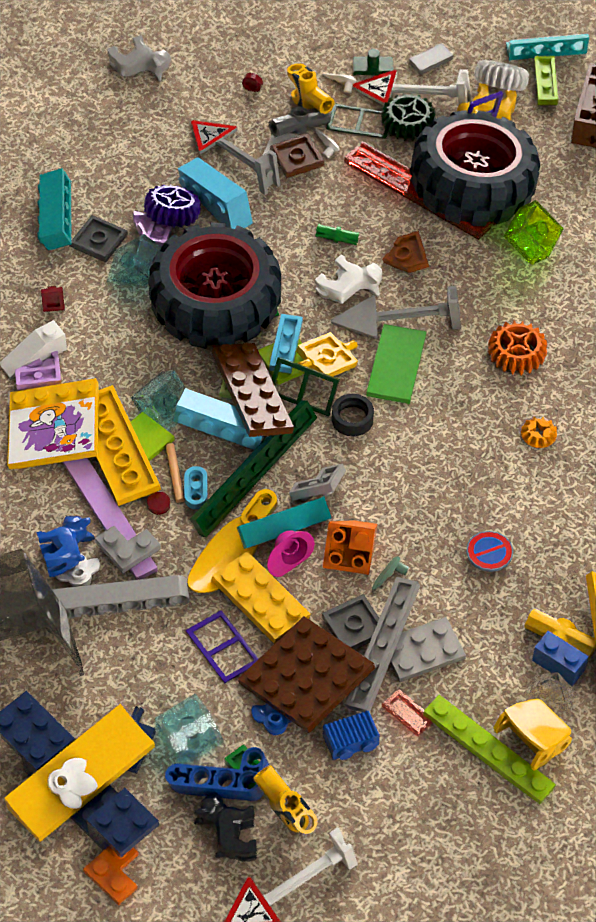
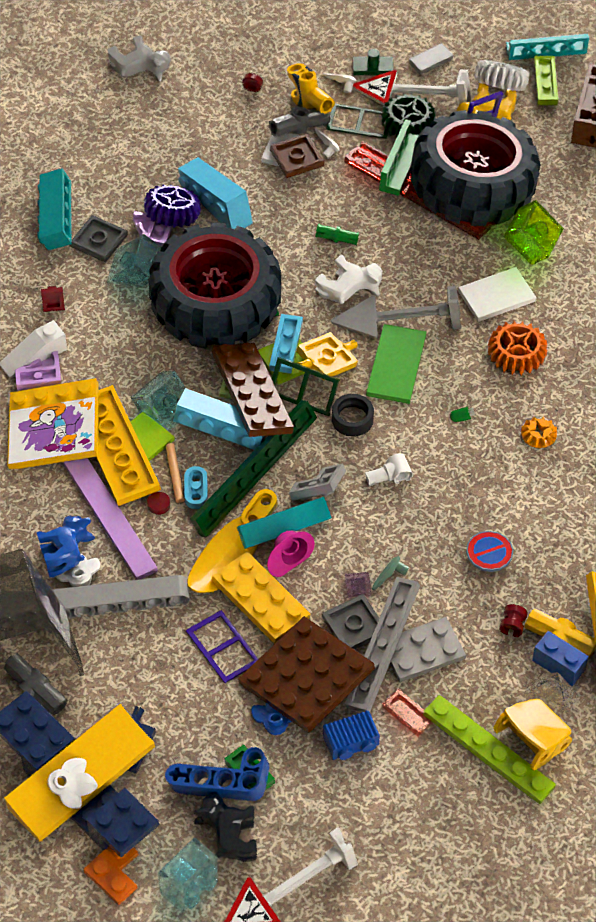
(35, 683): none -> dark grey piece
(127, 553): light grey plate -> none
(188, 730): clear light blue slope -> none
(188, 875): none -> clear light blue brick
(213, 134): light grey piece -> none
(277, 792): yellow connector -> none
(350, 546): orange slope -> none
(357, 584): none -> tile
(394, 469): none -> white pin
(398, 162): none -> fence
(407, 253): dark orange plate -> none
(461, 414): none -> green piece
(497, 294): none -> white tile
(513, 619): none -> dark red wheel

